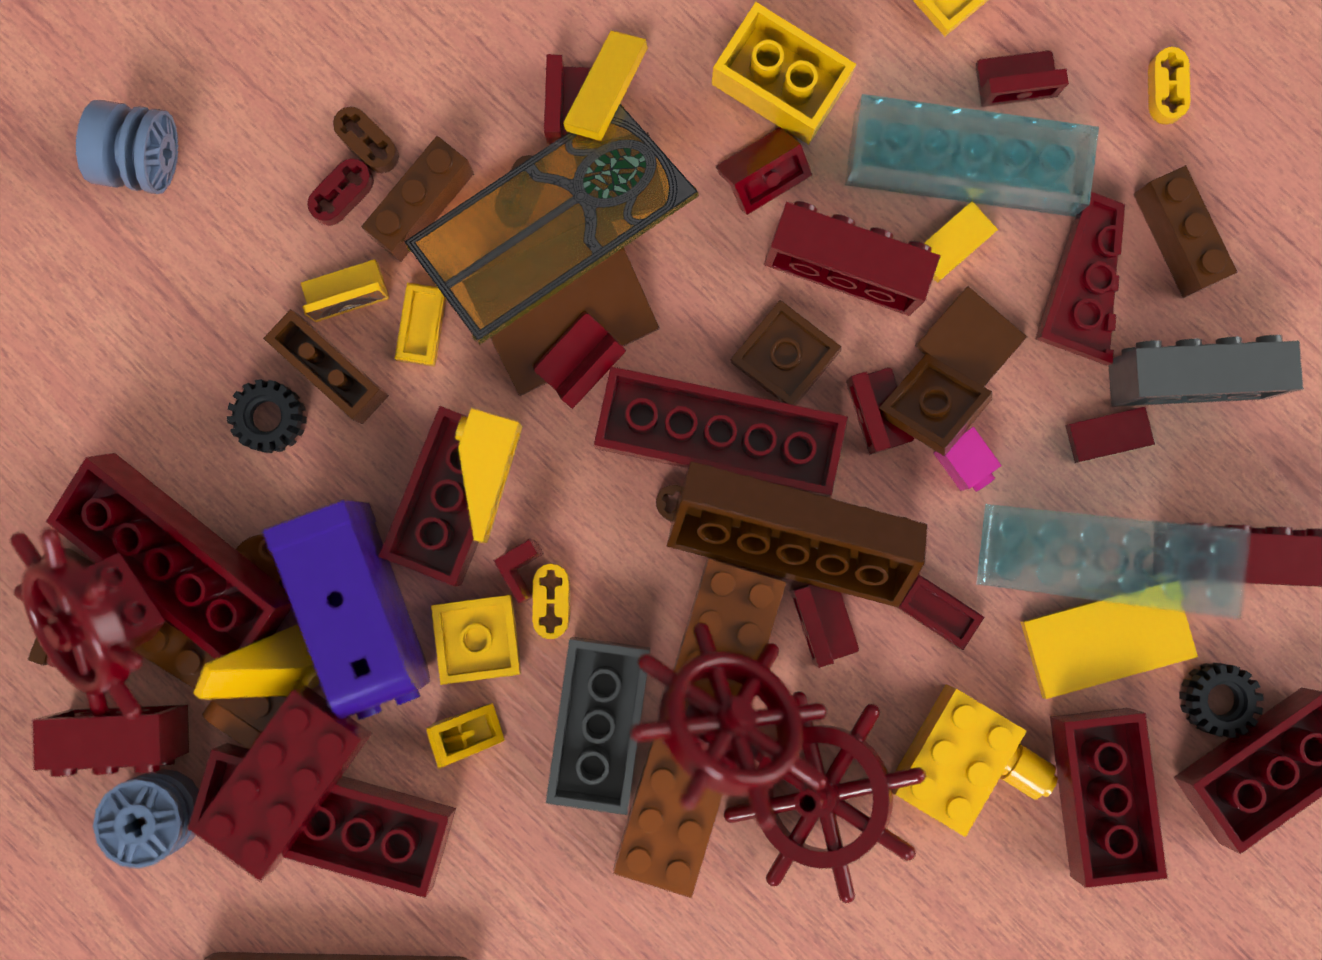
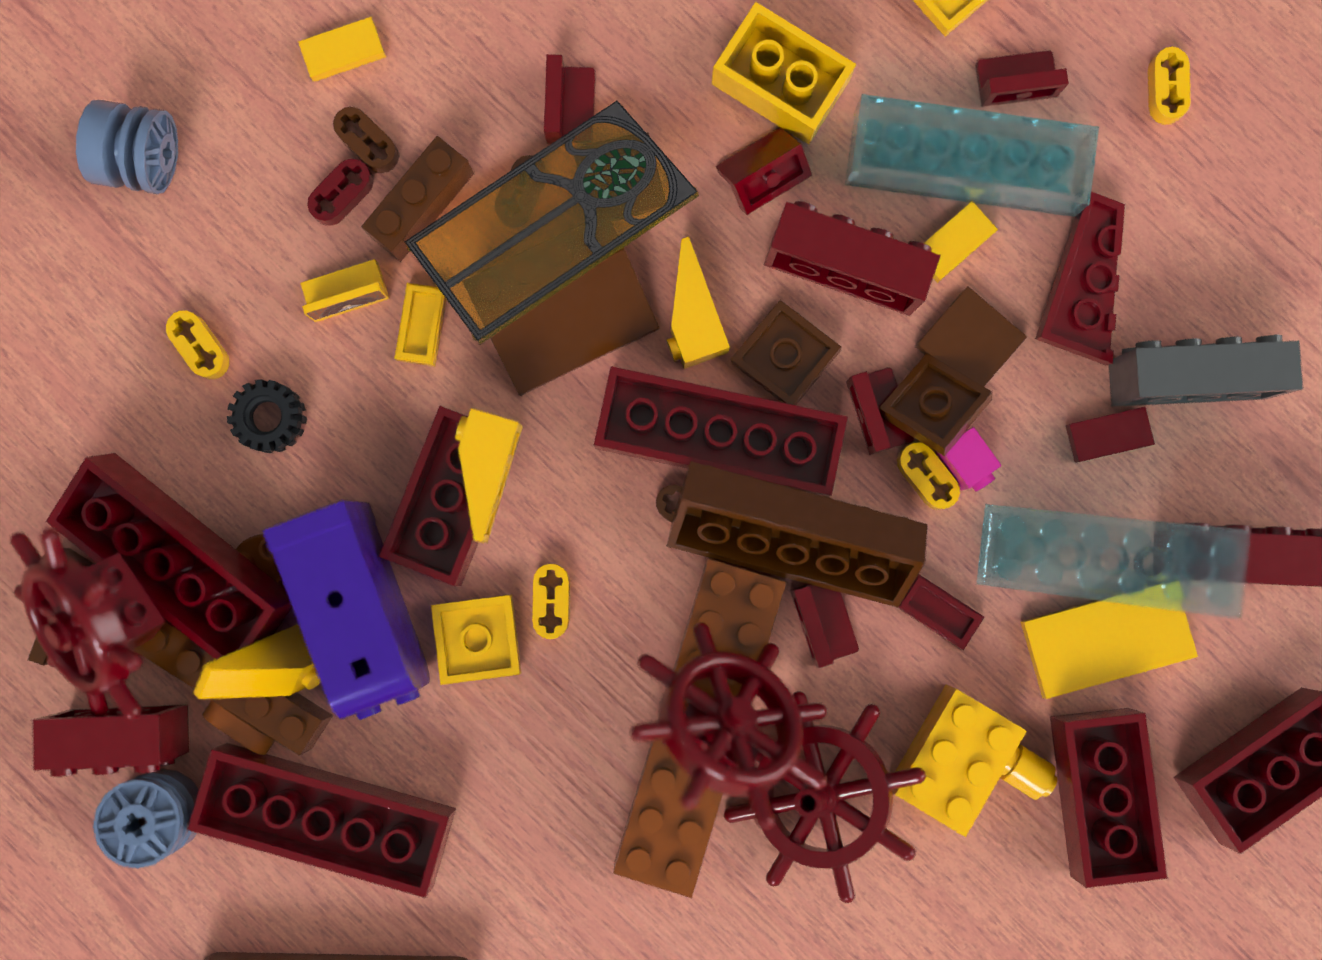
(204, 339): none -> yellow beam
(281, 783): dark red brick -> none
(326, 367): reddish brown brick -> none
(342, 49): none -> yellow tile
(464, 734): yellow slope -> none
(514, 560): dark red panel -> none
(579, 359): dark red panel -> none
(593, 737): dark grey brick -> none
(605, 85): yellow tile -> none
(695, 322): none -> yellow slope
(935, 469): none -> yellow beam
(1184, 231): reddish brown brick -> none
(1243, 706): black tyre -> none

